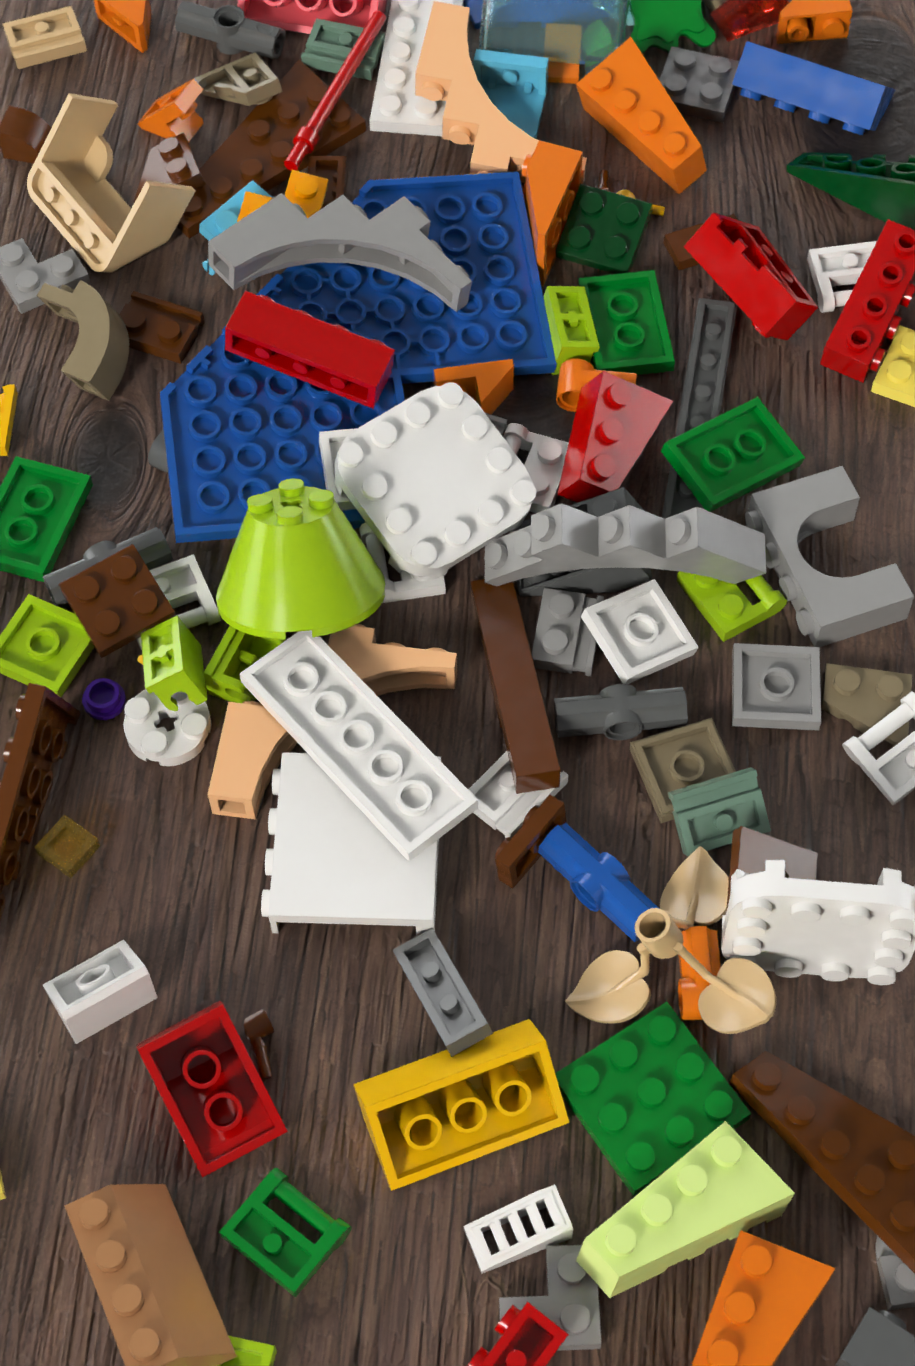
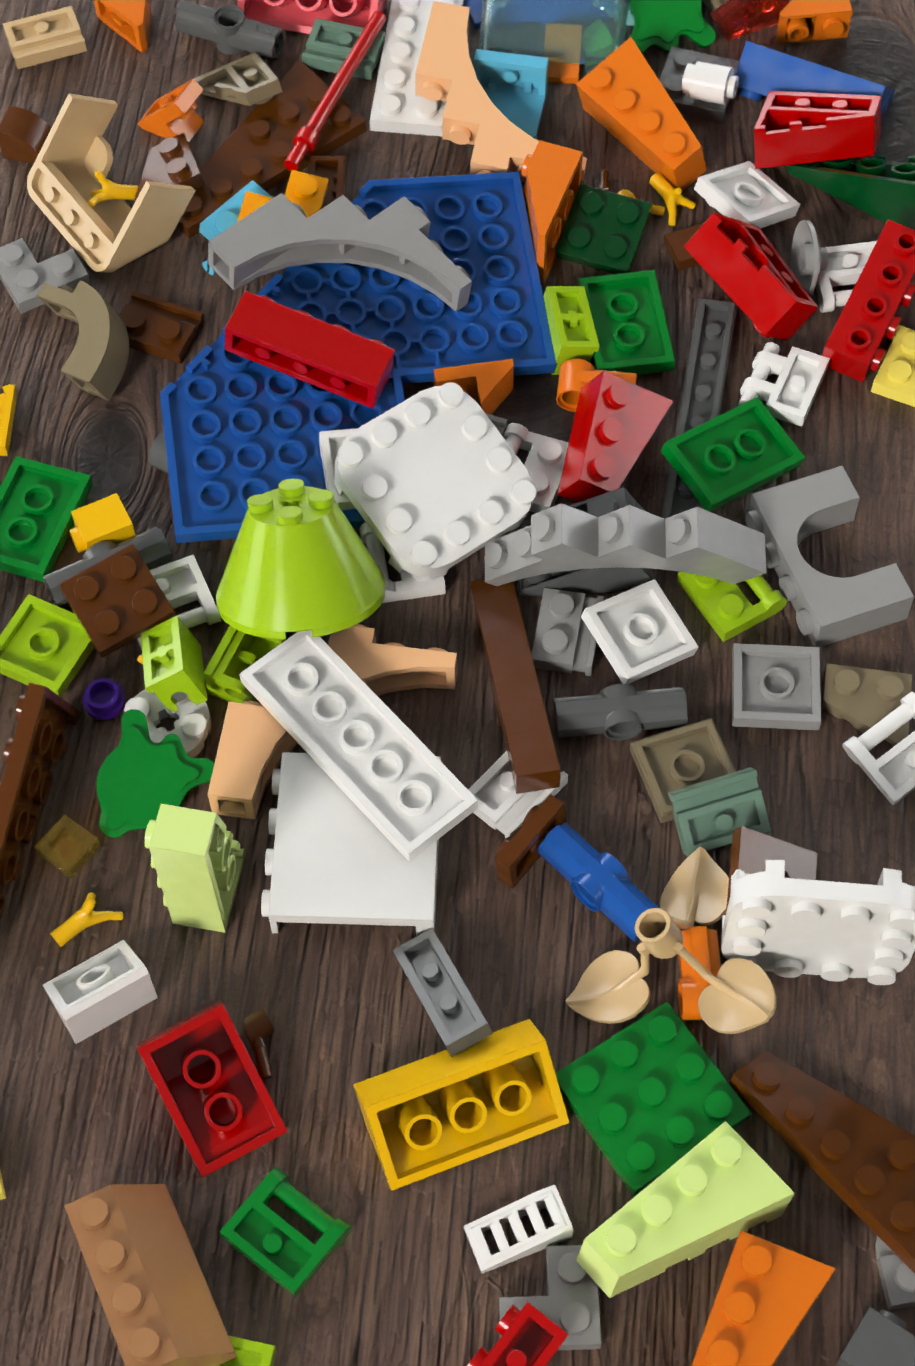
(83, 919): none -> yellow bar
(101, 522): none -> yellow brick
(111, 190): none -> yellow bar
(144, 776): none -> green tile
(195, 865): none -> yellowish green wedge
(671, 196): none -> yellow bar
(710, 82): none -> white brick
(747, 195): none -> white plate
(796, 386): none -> white plate
(807, 255): none -> light grey dish
(815, 128): none -> red wedge

